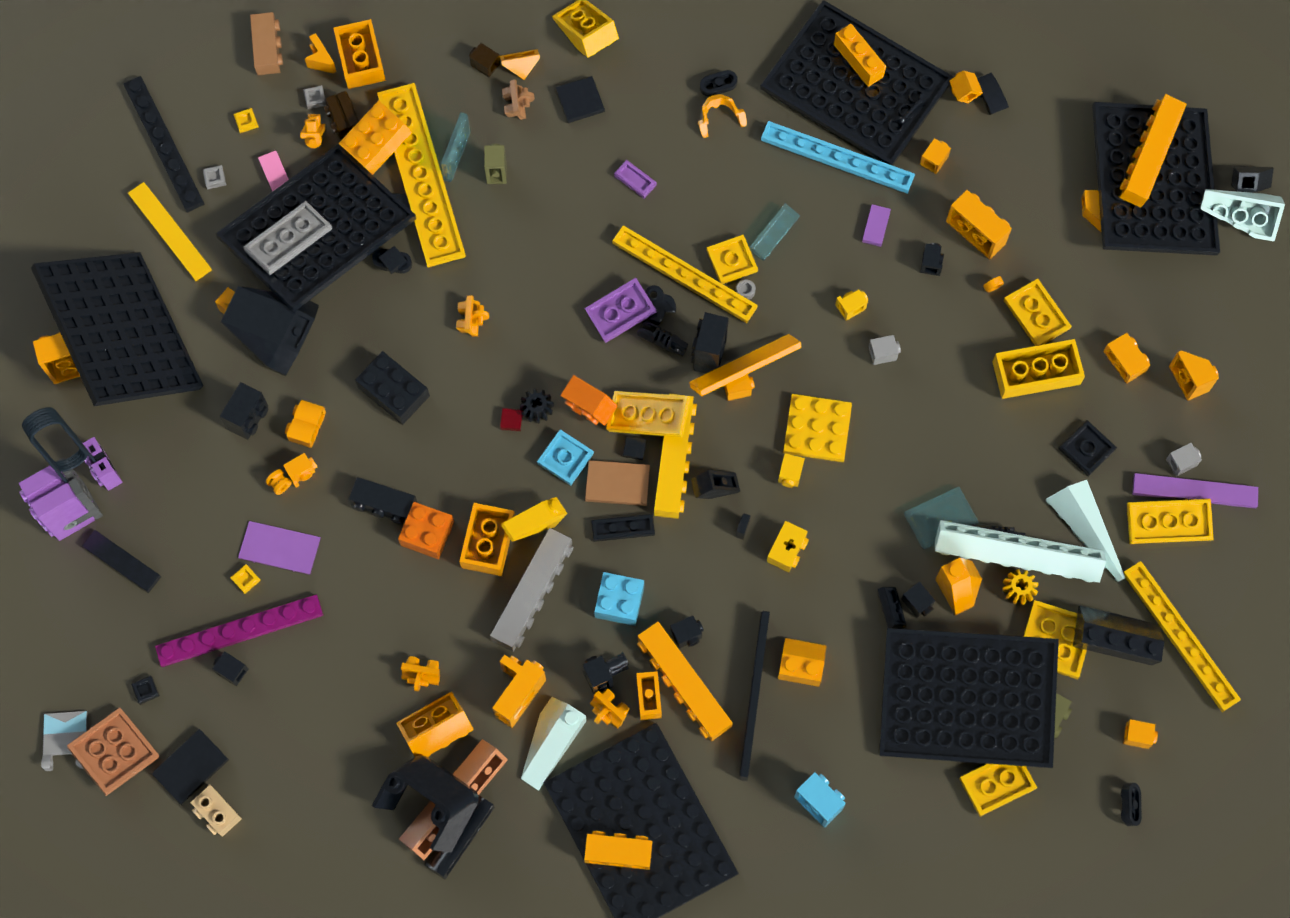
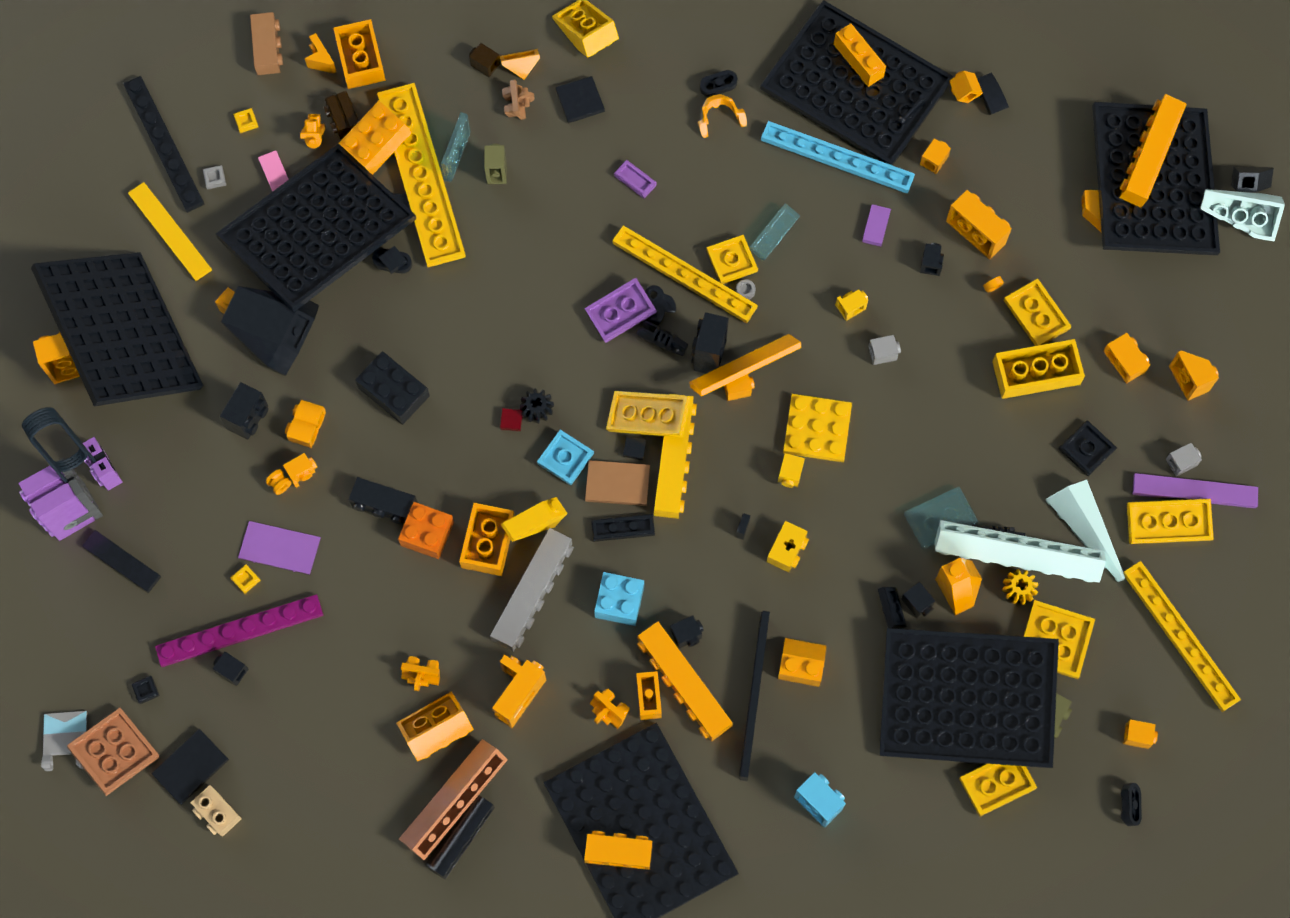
(287, 237): light grey tile -> none
(314, 97): light grey tile -> none
(453, 797): black windscreen -> none
(474, 316): light orange hips -> none
(553, 735): light aqua wedge -> none
(588, 401): orange brick -> none
(600, 671): black brick -> none
(715, 484): black slope -> none
(1118, 636): black slope -> none

